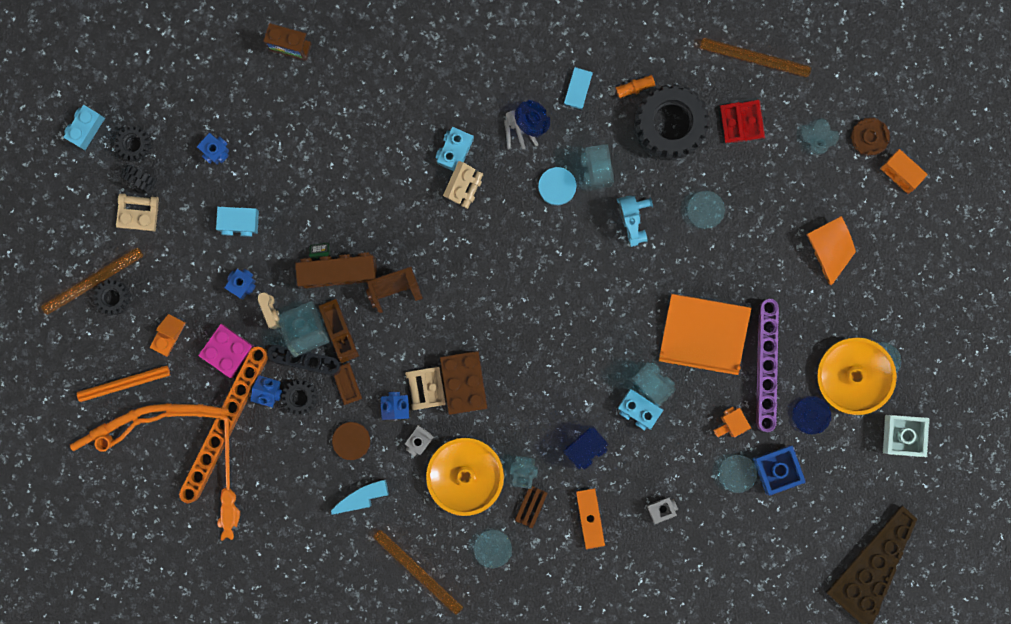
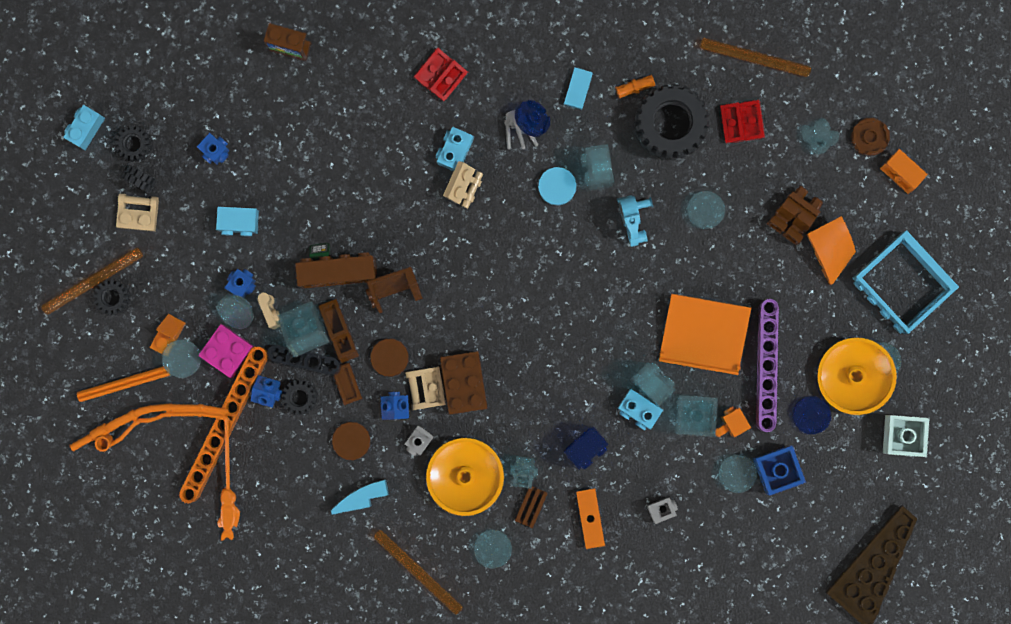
(181, 358): none -> clear light blue tile
(235, 311): none -> clear light blue tile
(389, 357): none -> reddish brown tile
(440, 74): none -> red slope
(696, 415): none -> clear light blue brick
(798, 209): none -> reddish brown hips
(929, 264): none -> medium azure window

